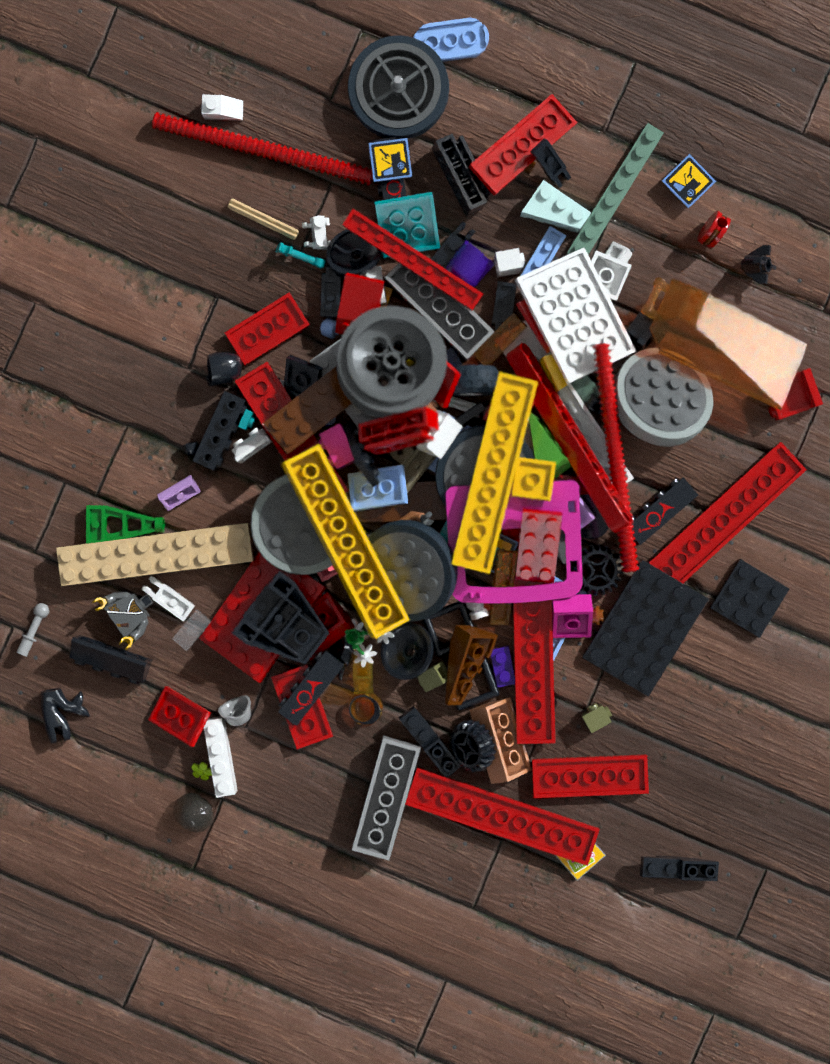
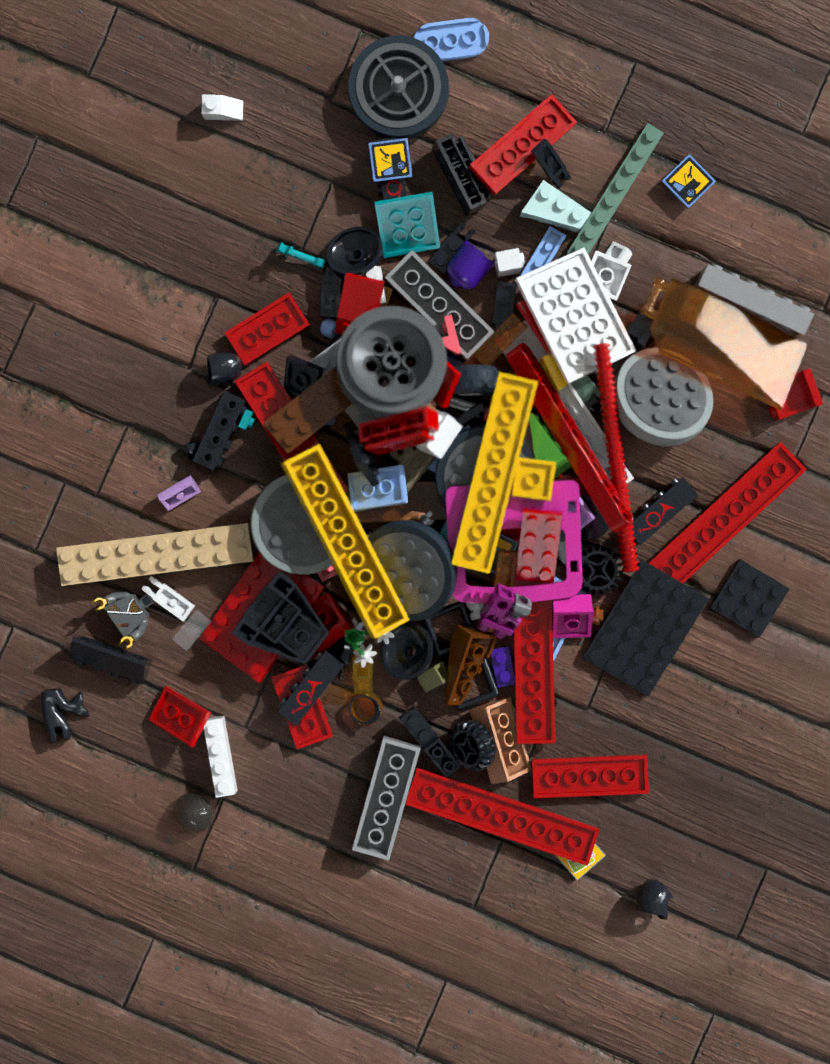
(41, 611): light grey pin -> none
(97, 524): green plate -> none
(201, 770): lime plant -> none
(236, 711): light grey helmet -> none
(250, 446): white slope -> none
(262, 148): red piece -> none
(263, 219): tan axle -> none
(318, 232): white piece -> none
(337, 445): dark pink brick -> none
(412, 259): red plate -> none
(451, 341): none -> coral slope
(497, 612): none -> magenta hips
(596, 717): olive brick -> none
(654, 898): none -> black piece
(679, 867): black slope -> none
(714, 229): red head -> none
(755, 301): none -> light grey brick
(757, 264): black brick -> none

